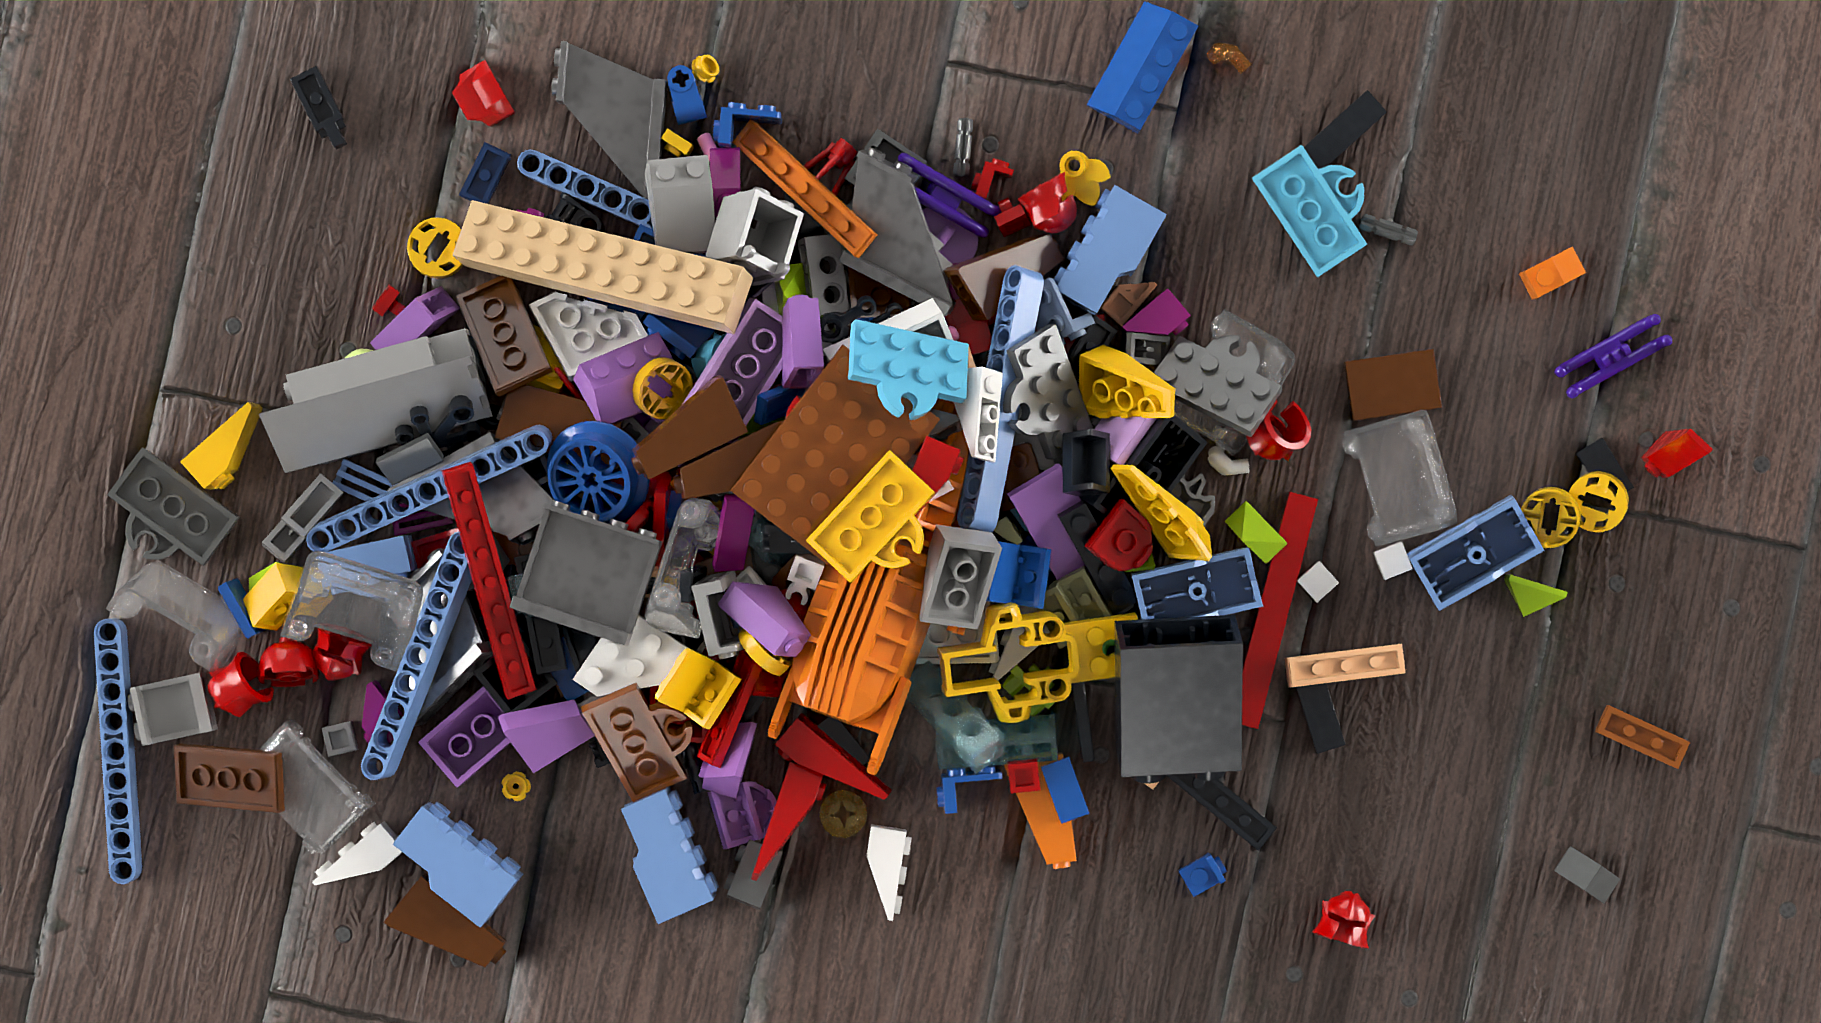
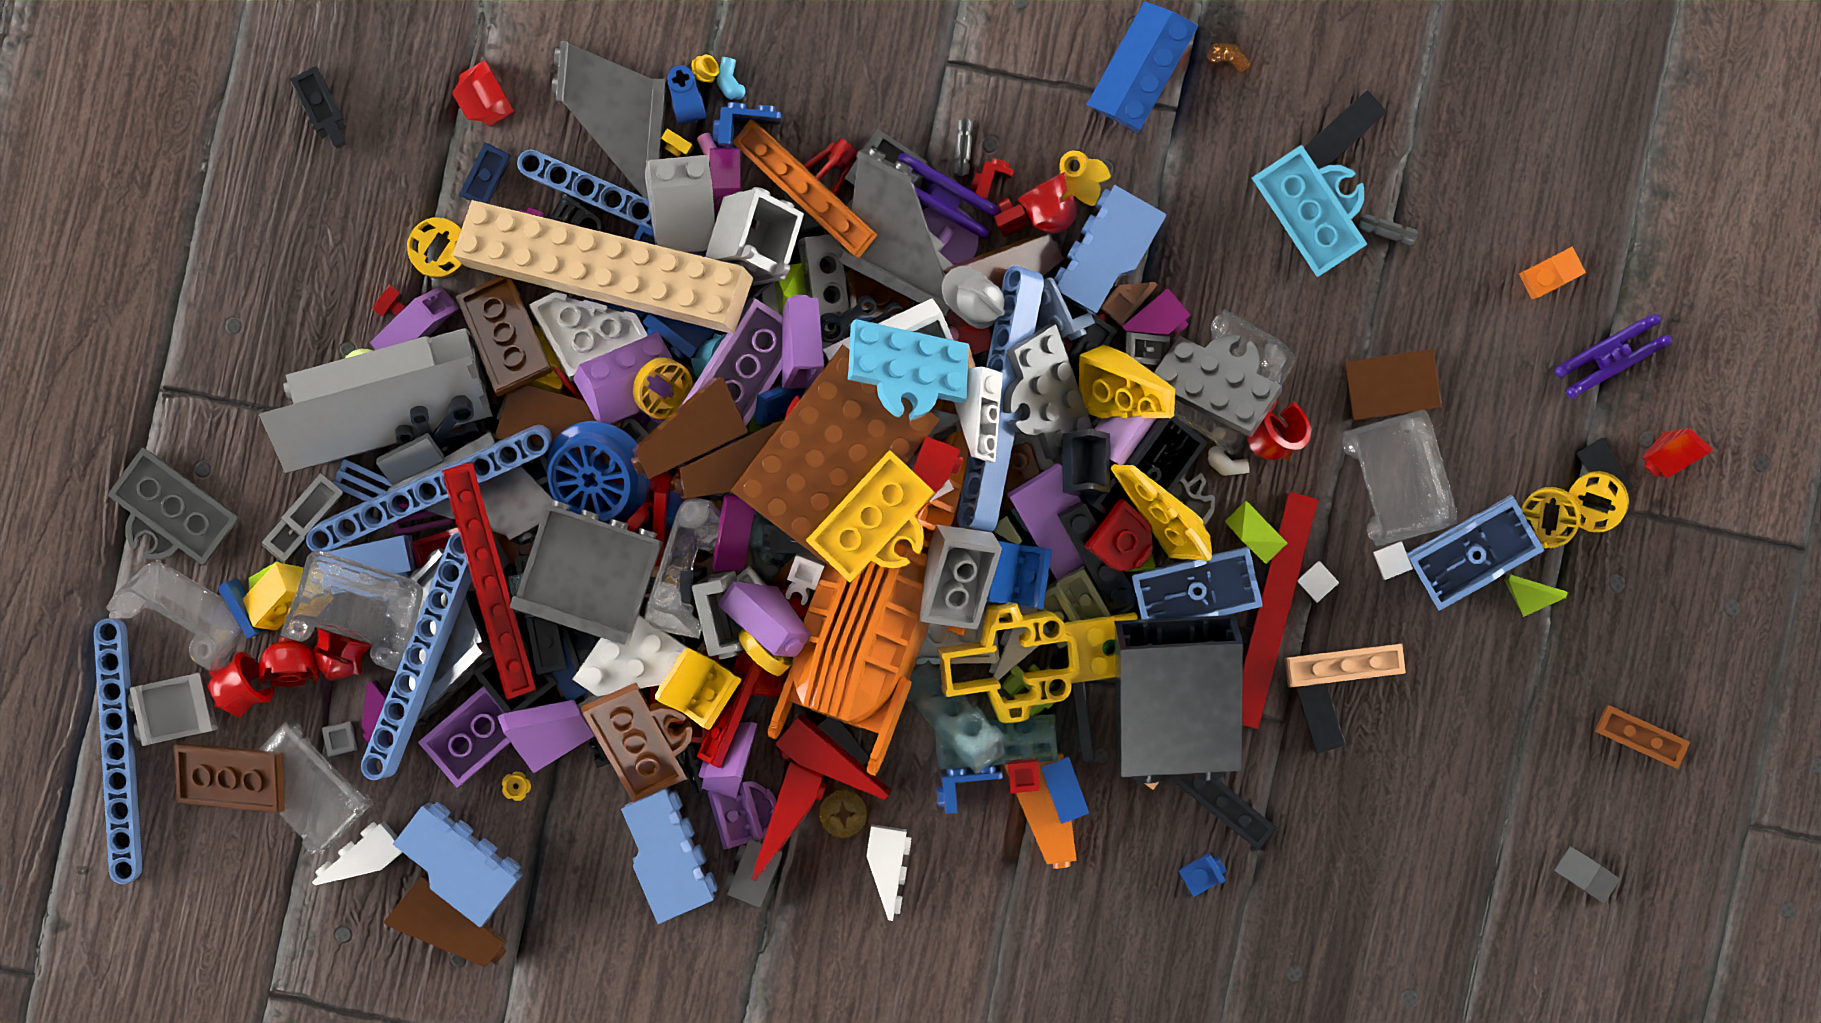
(222, 452): yellow slope -> none
(727, 82): none -> medium azure arm
(972, 296): none -> light grey piece
(1345, 919): red helmet -> none

